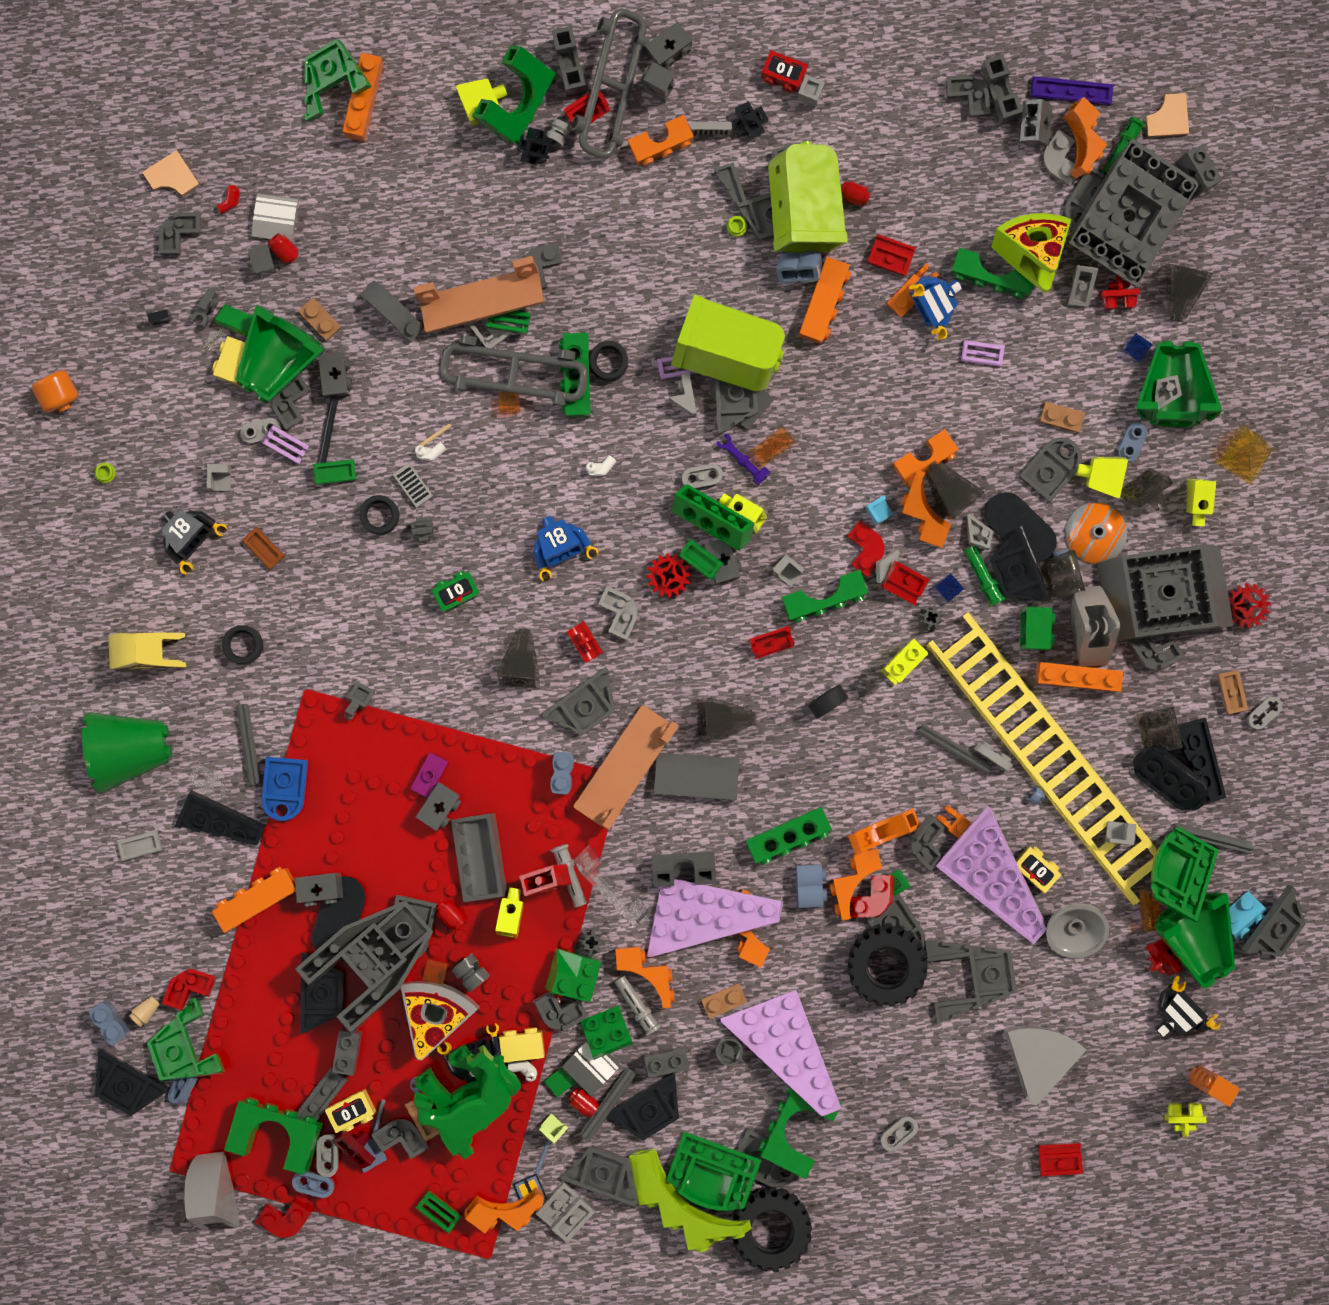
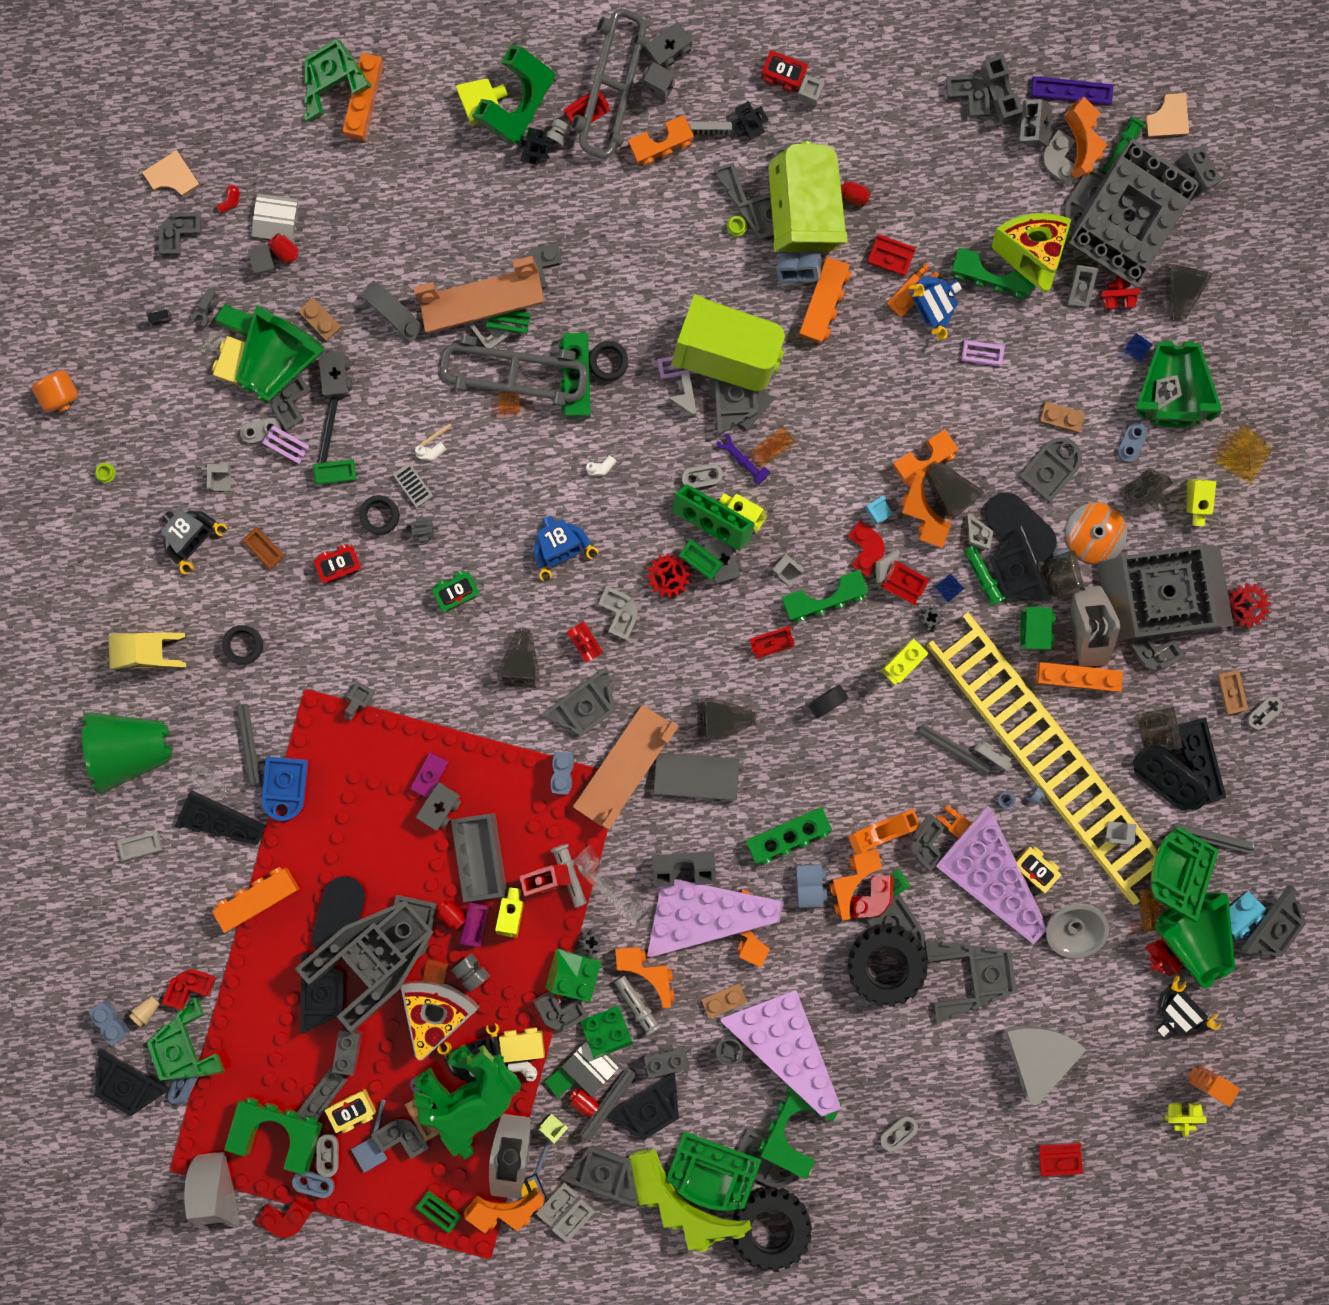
(307, 886): dark grey brick -> none
(337, 564): none -> brick
(355, 1148): dark red tile -> none
(475, 924): none -> magenta plate
(509, 1156): none -> light grey piece
(569, 61): dark grey arch -> none
(1008, 804): none -> sand blue hinge
(1104, 474): neon yellow torso -> none

